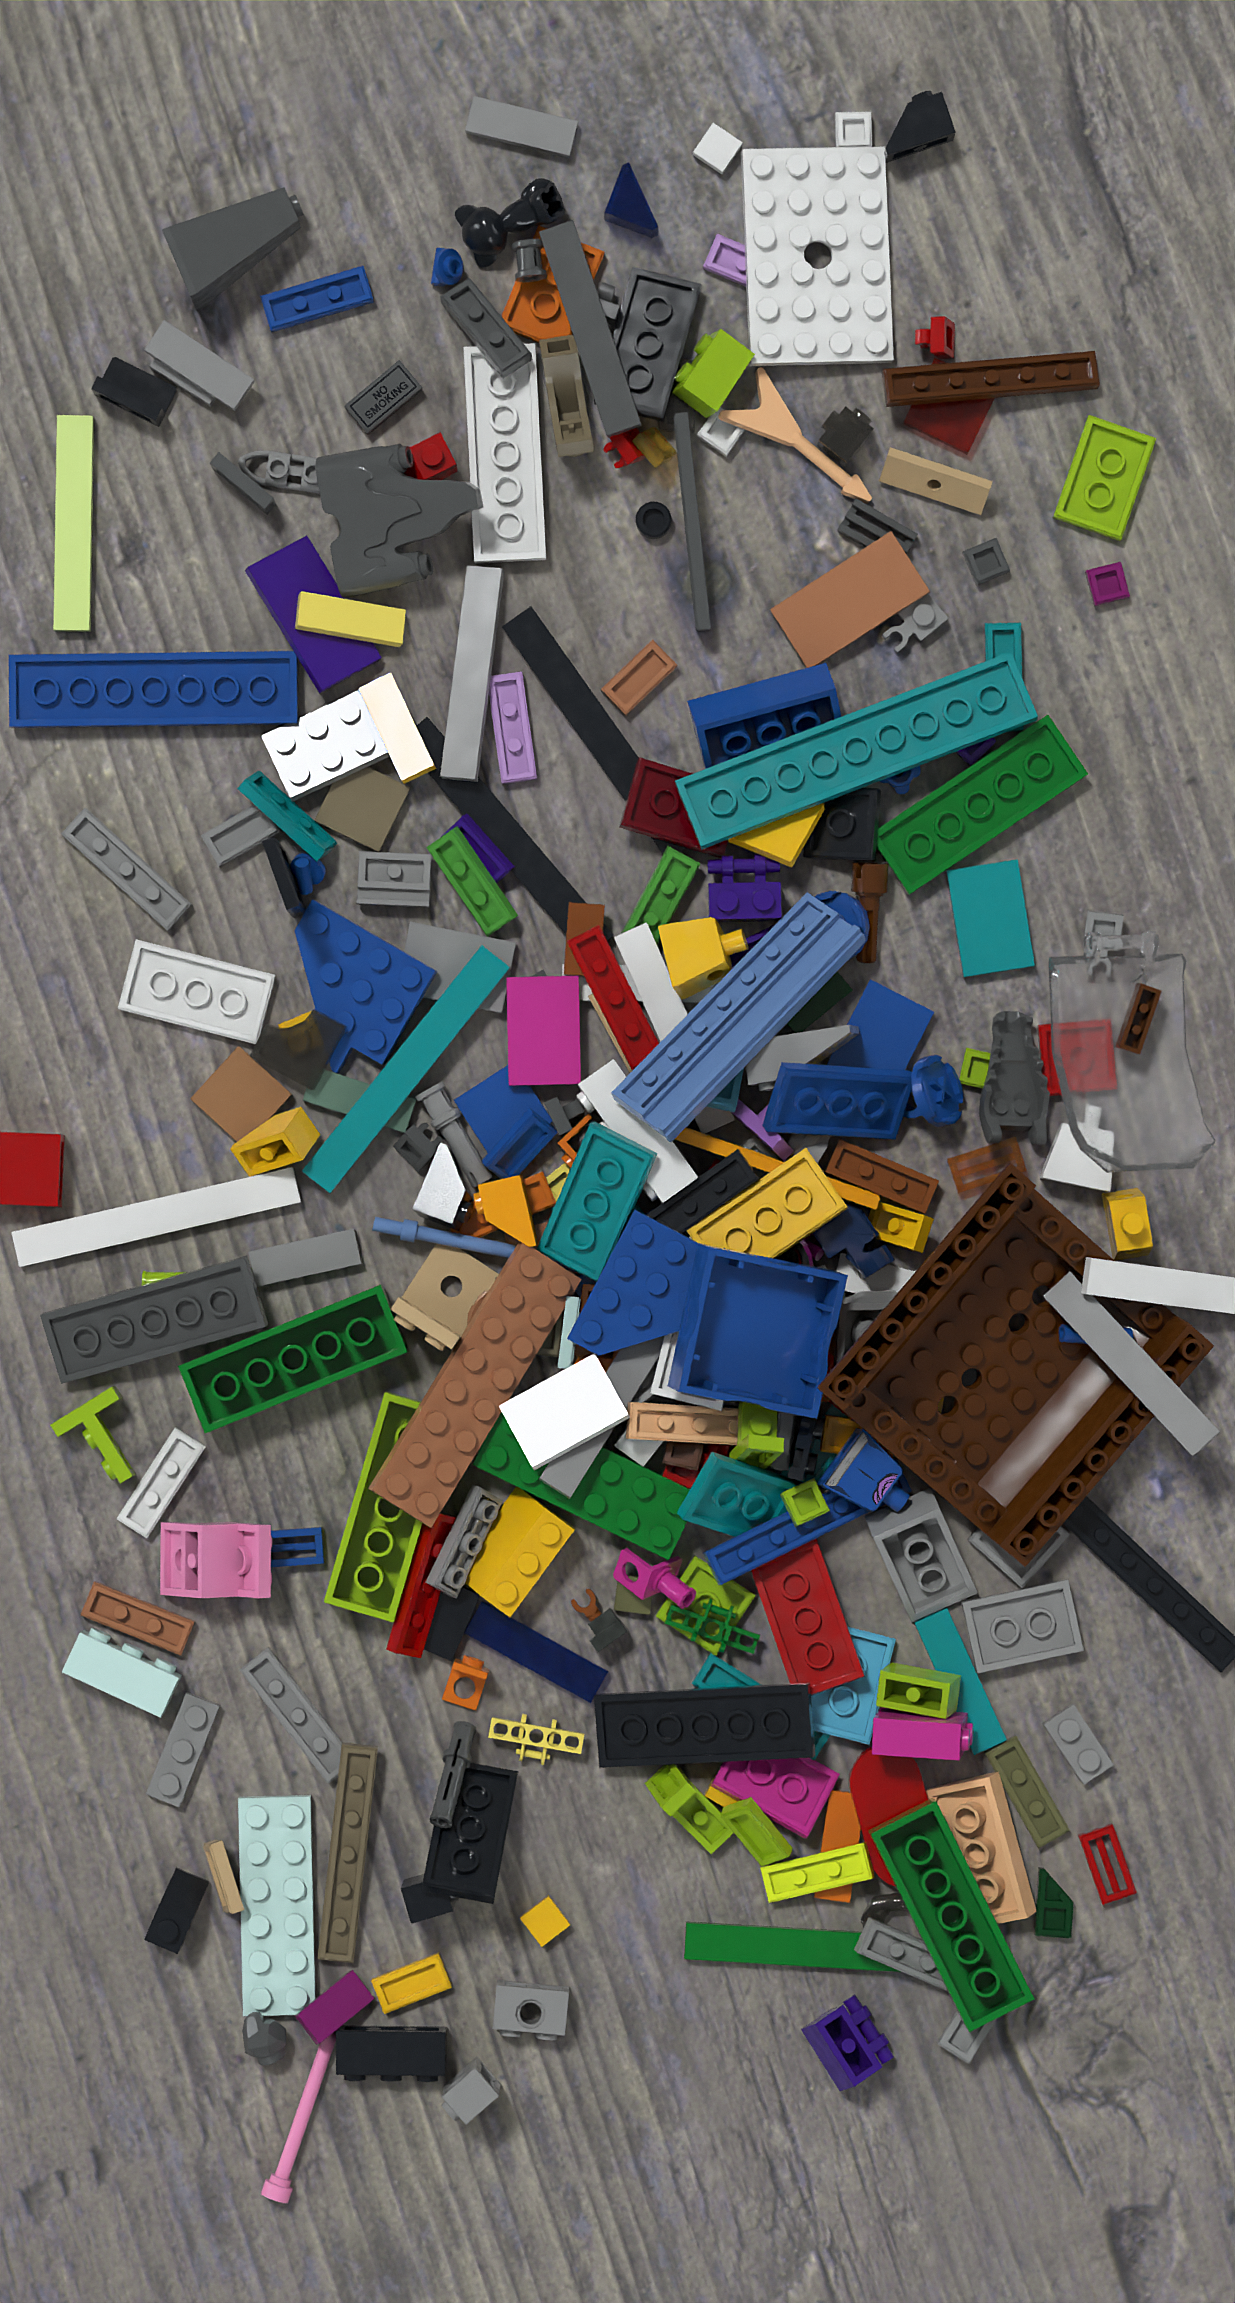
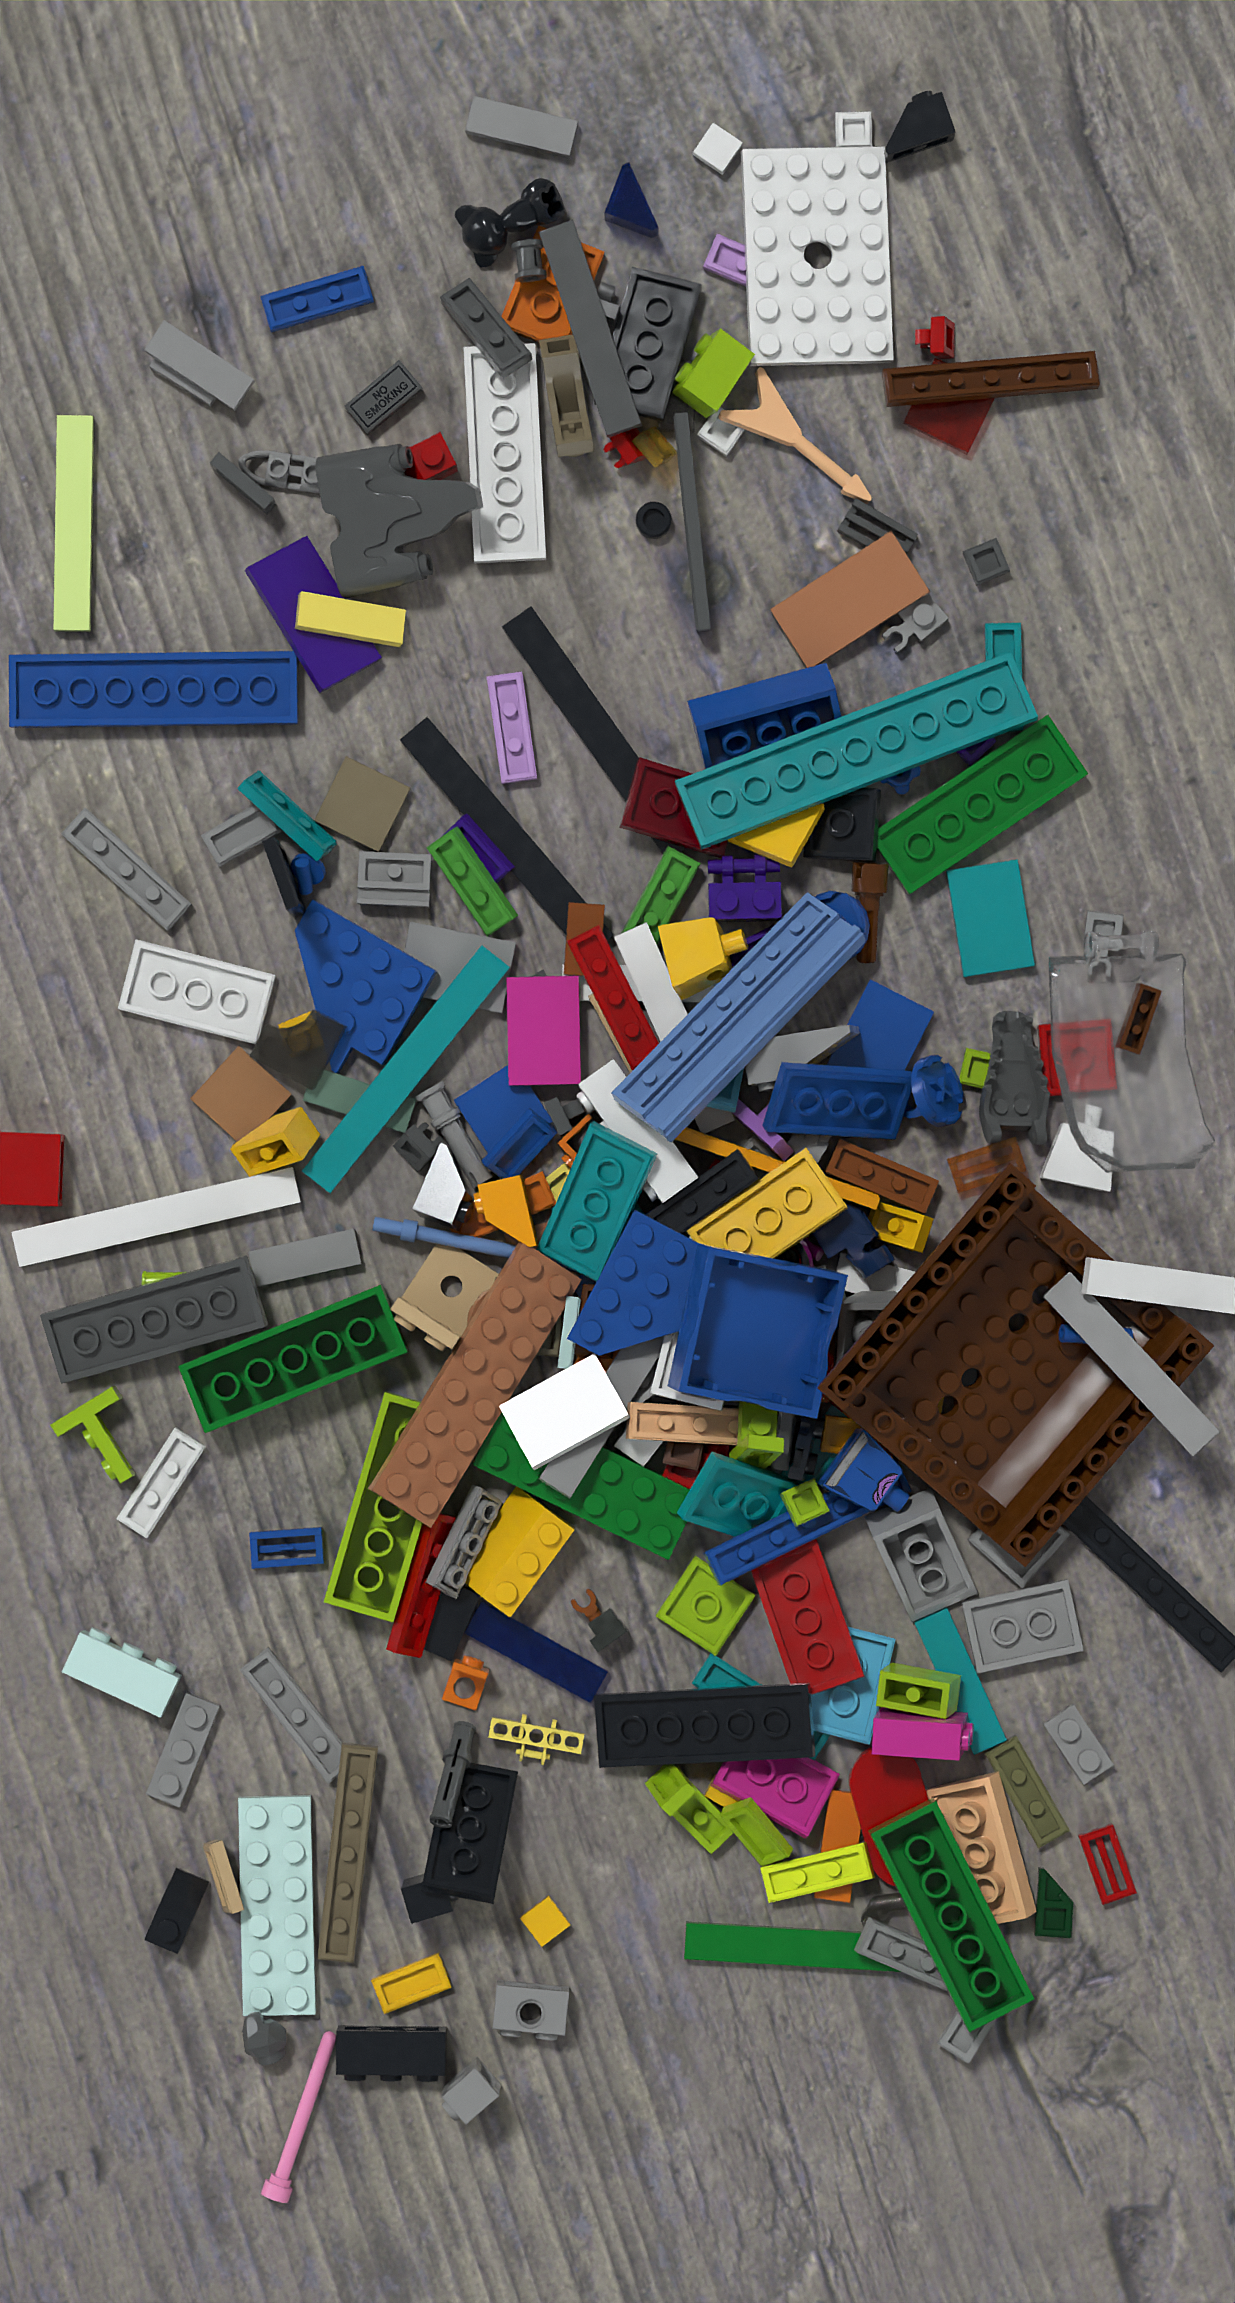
(135, 391): black panel -> none
(137, 1618): nougat tile -> none
(215, 1560): bright pink bracket -> none
(230, 241): dark grey slope -> none
(325, 746): plate -> none
(334, 2007): magenta tile -> none
(397, 728): tile -> none
(446, 267): blue plate -> none
(472, 673): light grey tile -> none
(629, 1602): olive tile -> none
(639, 677): nougat tile -> none
(654, 1579): dark pink bracket -> none
(704, 1619): green piece -> none
(828, 996): dark green tile -> none
(842, 2045): dark purple brick -> none
(845, 434): clear smoke brick -> none
(935, 481): tan tile -> none
(1104, 478): lime tile -> none
(1107, 584): magenta tile -> none
(1127, 1224): yellow torso -> none

